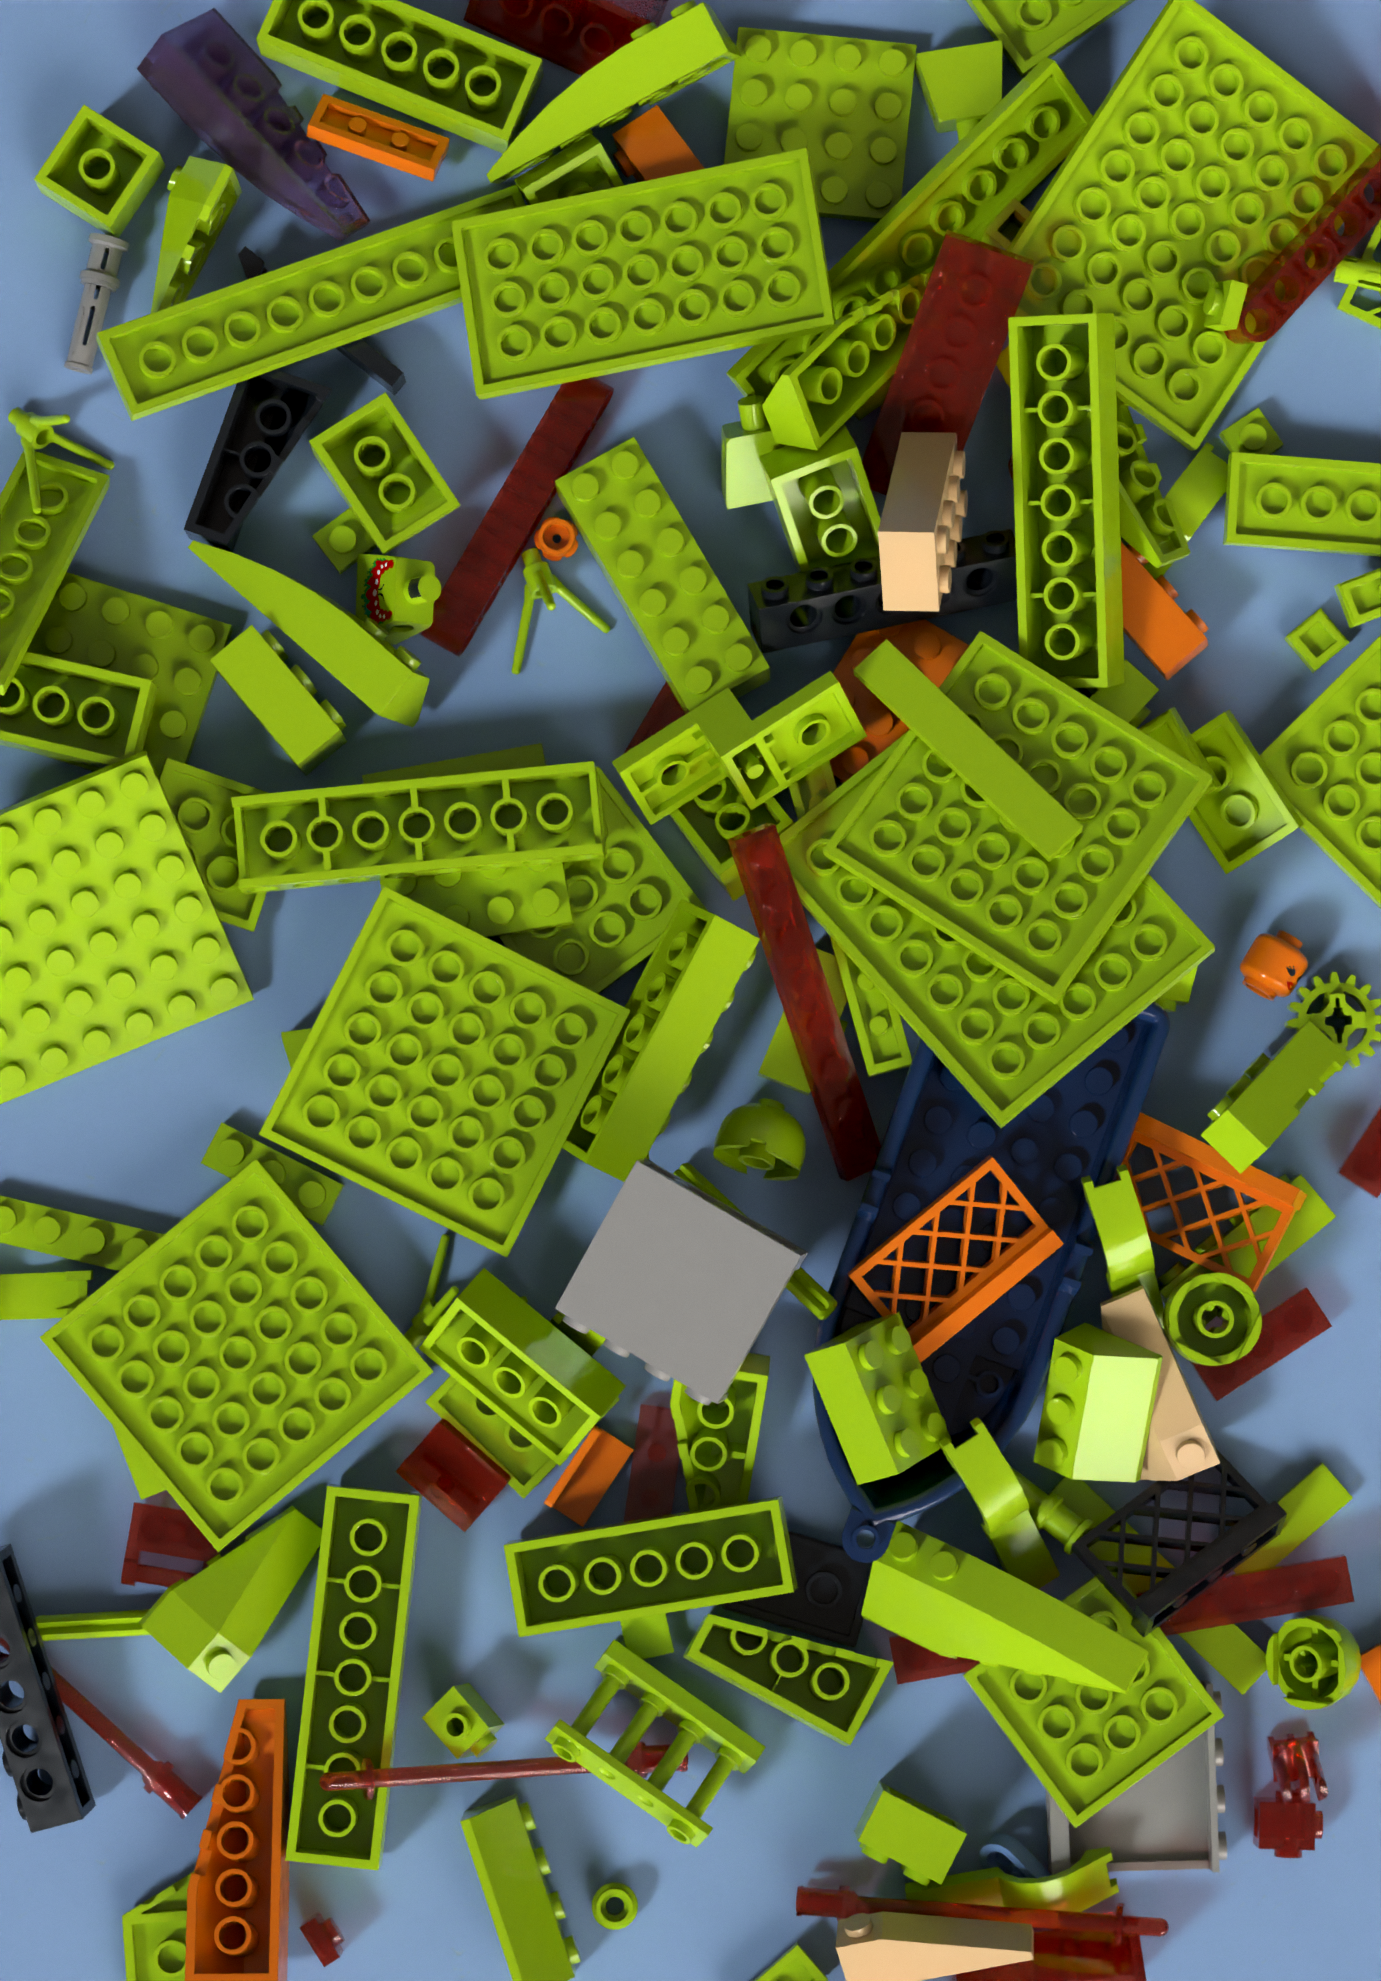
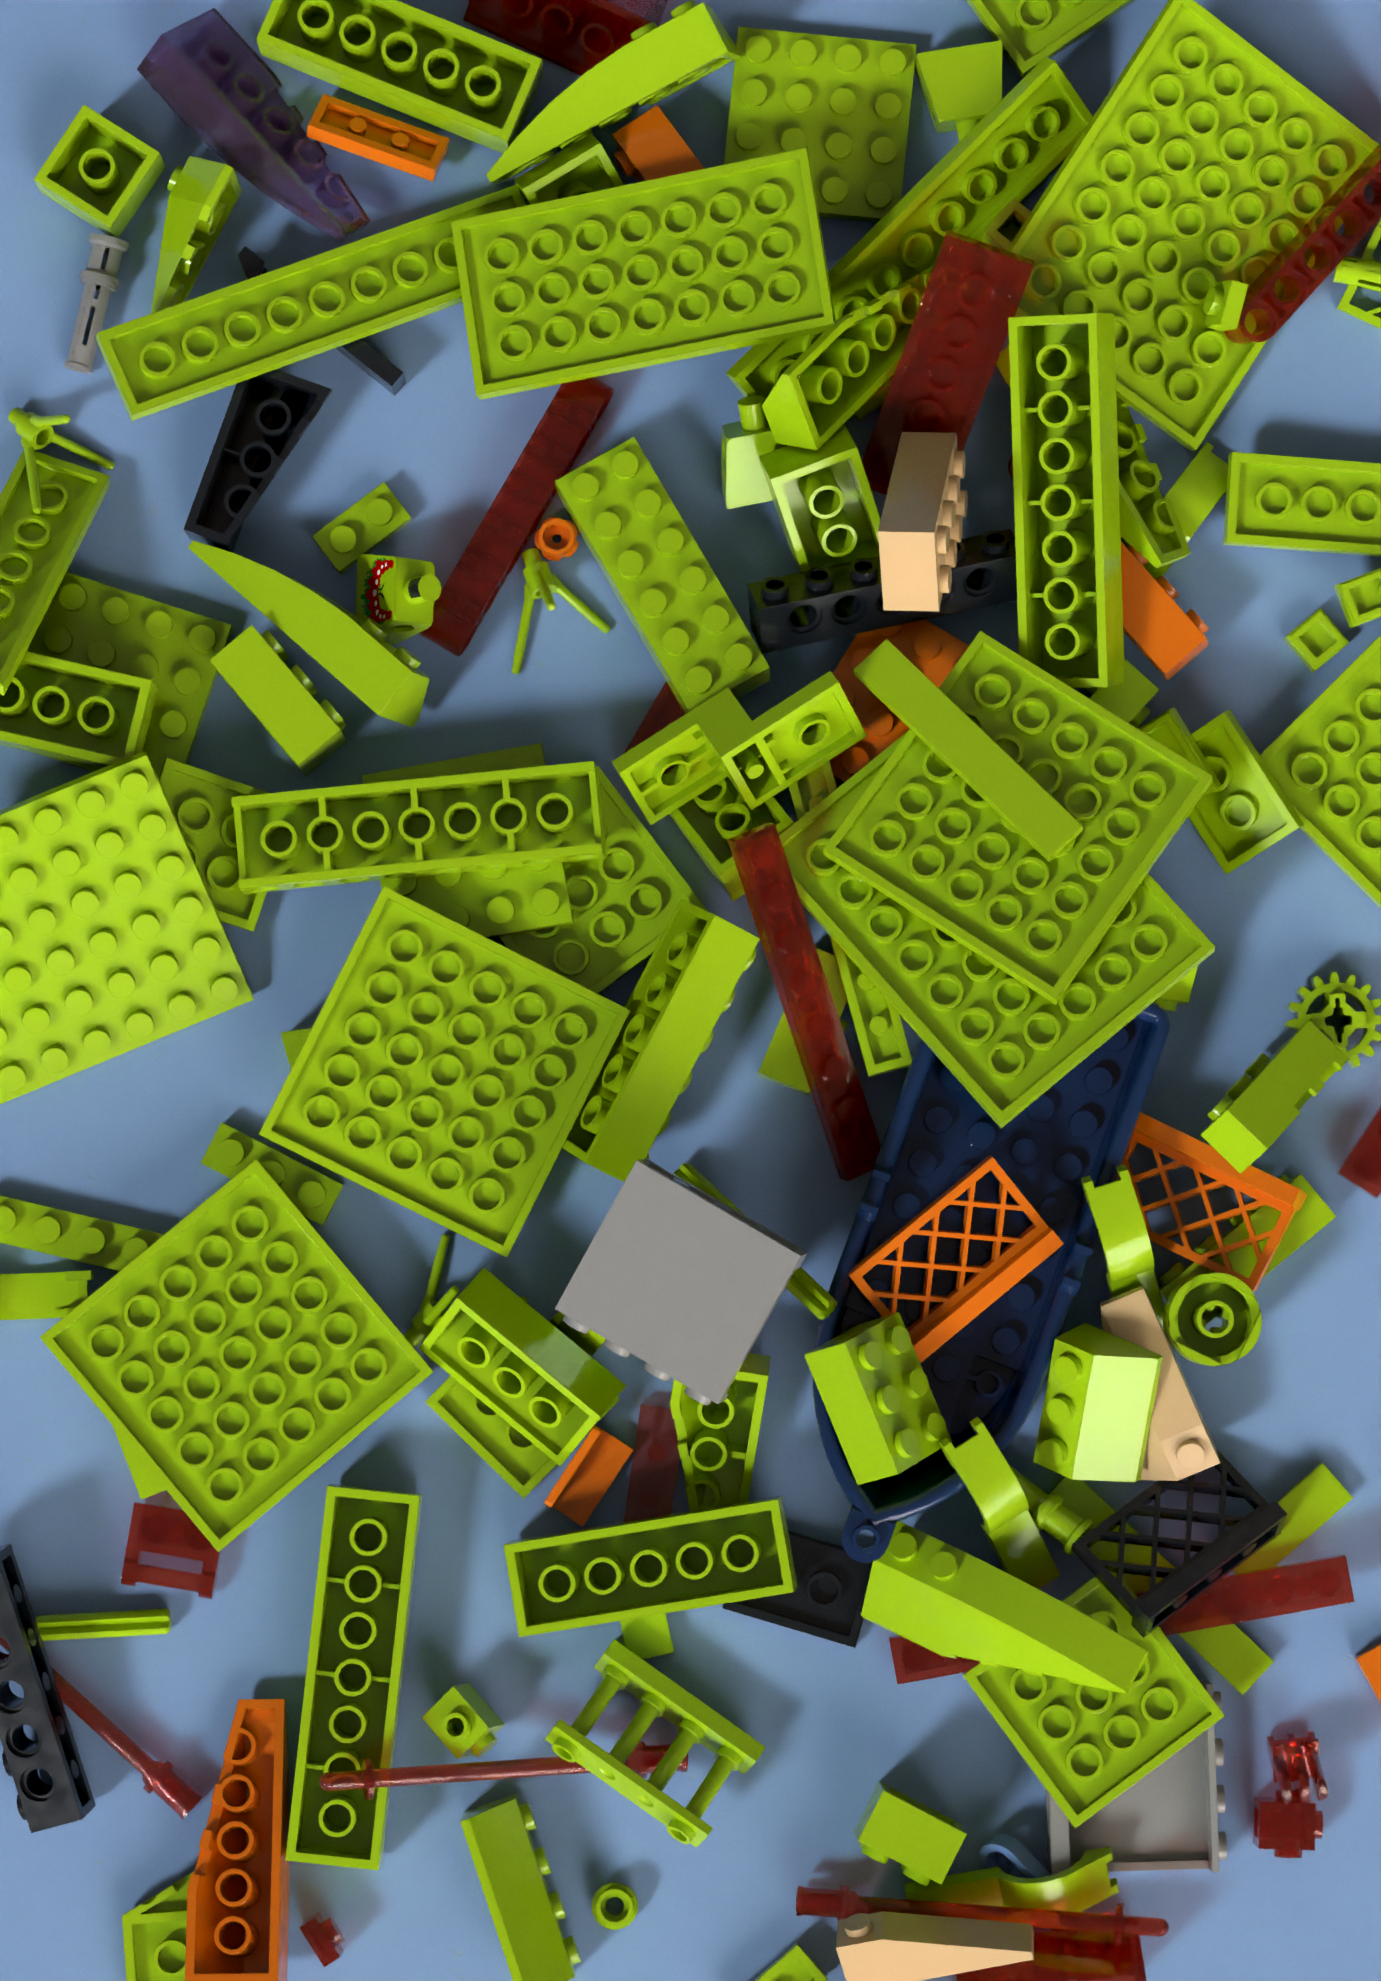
(228, 1607): lime wedge -> none
(383, 473): lime slope -> none
(453, 1474): clear red panel -> none
(763, 1139): lime cylinder -> none
(802, 1678): lime wedge -> none
(1251, 435): lime plate -> none
(1273, 965): orange head -> none
(1282, 1332): clear red plate -> none
(1313, 1661): lime cylinder -> none

